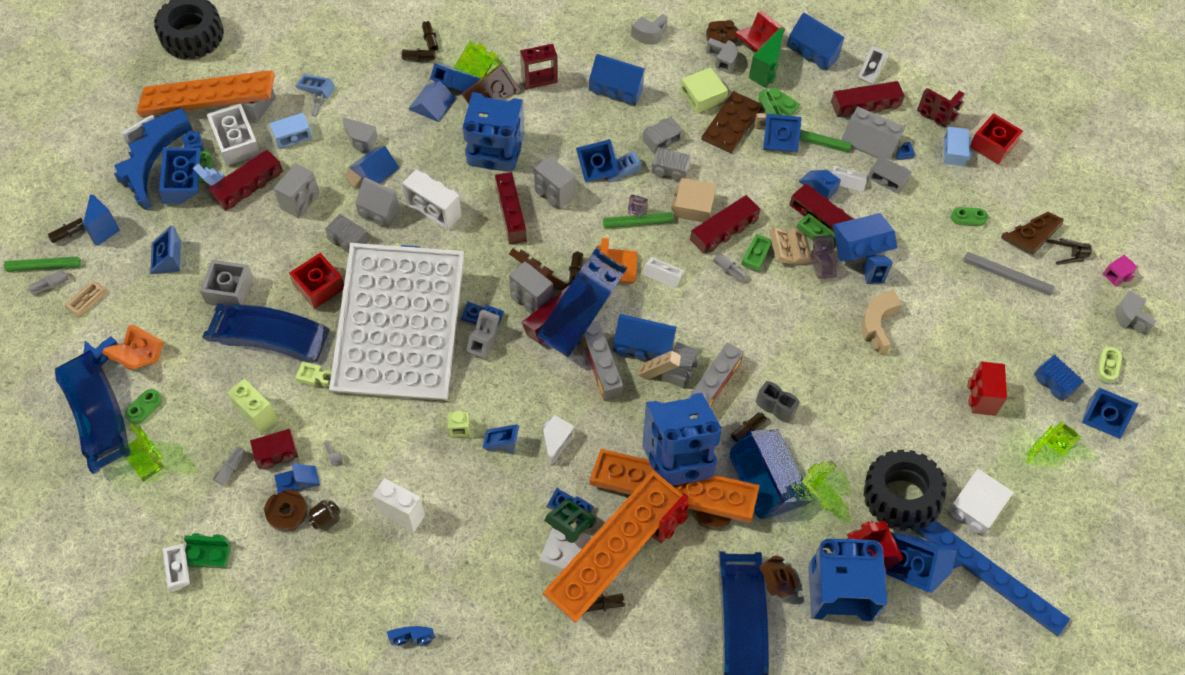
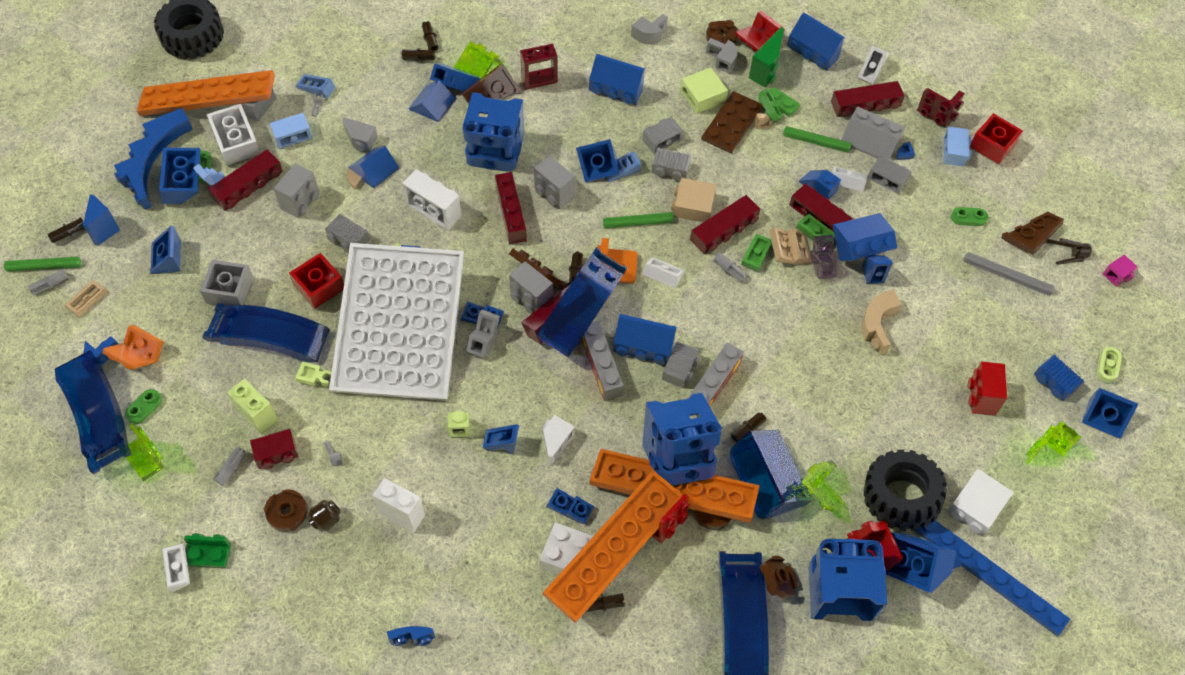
(135, 131): white slope -> none
(193, 140): blue brick -> none
(299, 478): blue slope -> none
(377, 203): light grey slope -> none
(567, 514): dark green plate -> none
(637, 205): tile -> none
(659, 365): tan piece -> none
(778, 402): dark grey brick -> none
(782, 133): blue plate -> none
(1129, 313): light grey brick -> none

